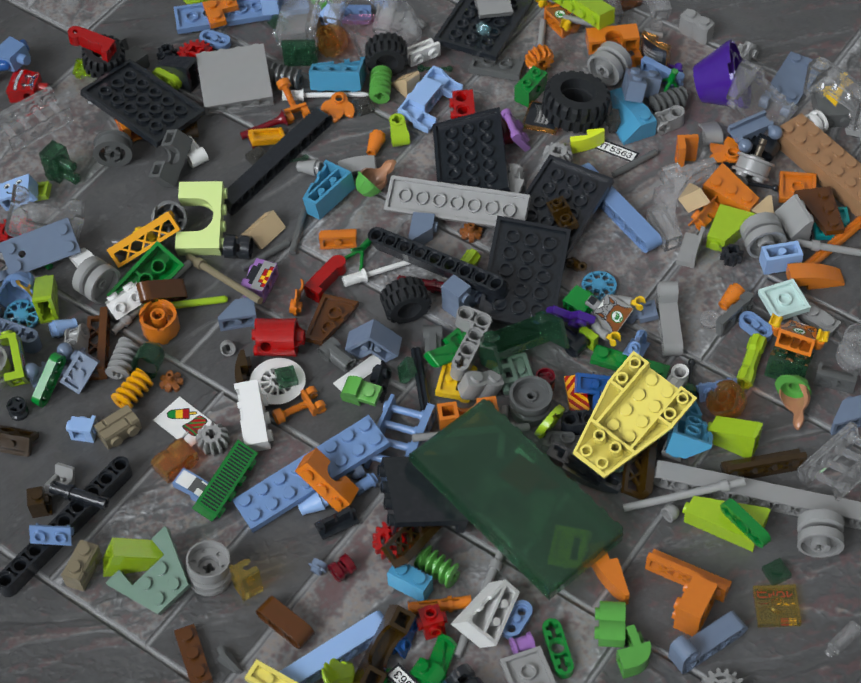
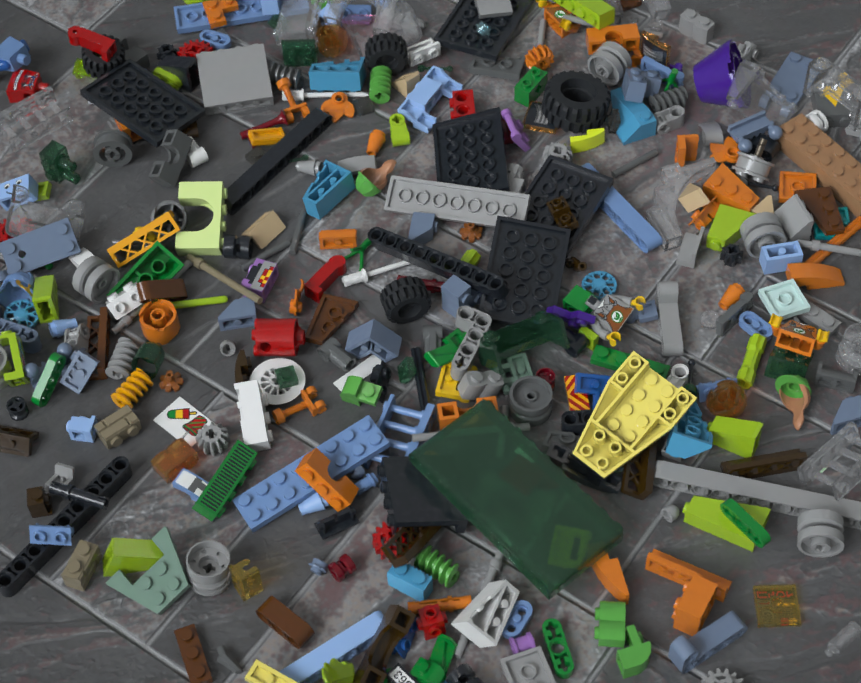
(550, 421): lime tile -> none
(618, 151): sticker -> none
(638, 344): medium blue hinge -> none
(723, 486): light grey bar -> none
(776, 572): clear green plate -> none

